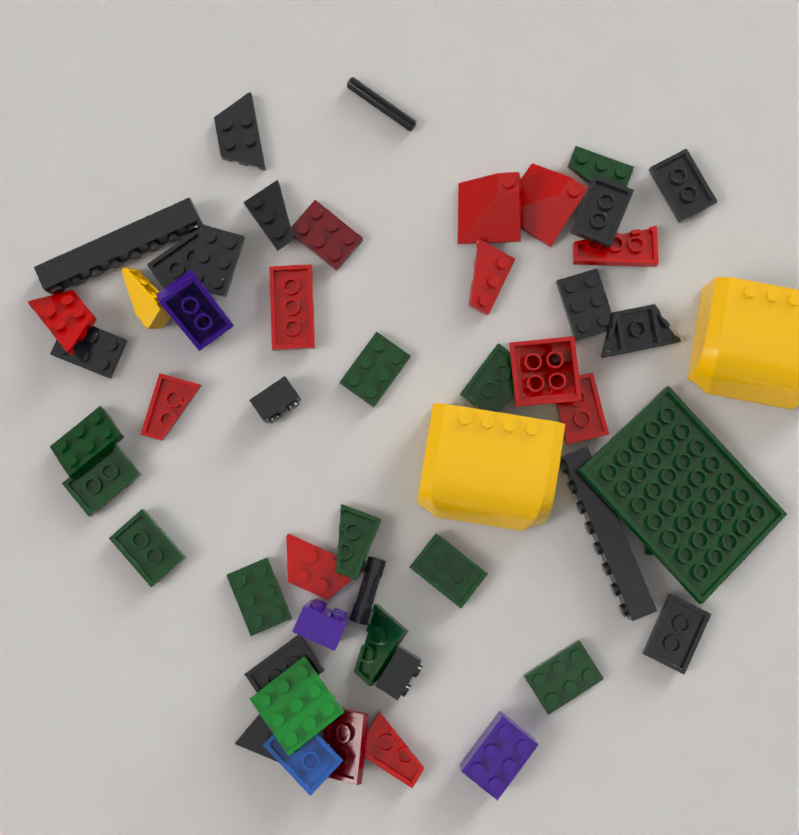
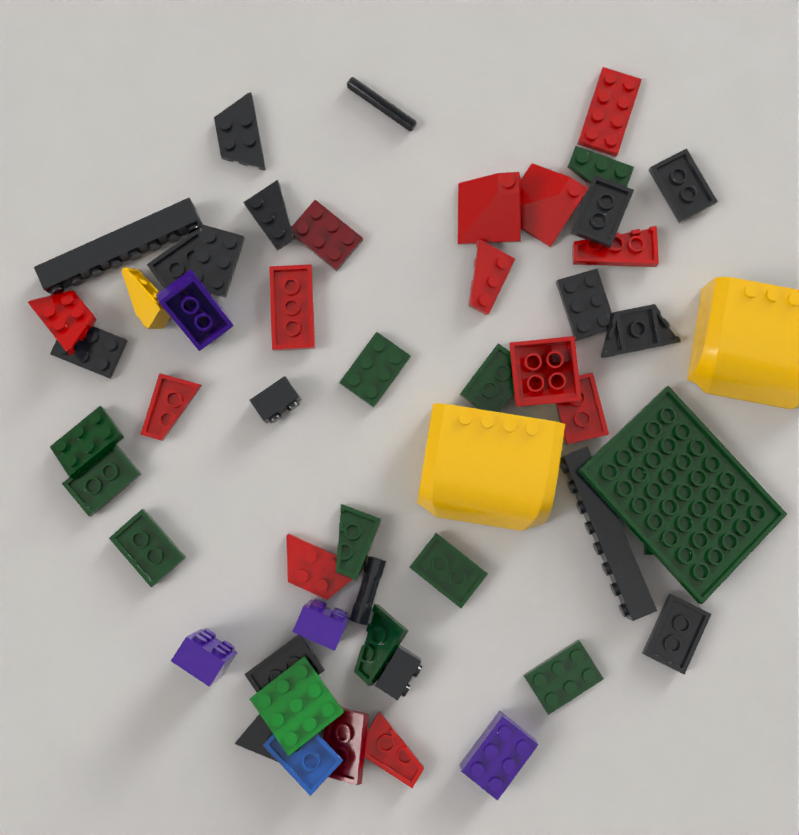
(204, 656): none -> dark purple brick
(259, 596): dark green plate -> none
(609, 111): none -> red plate

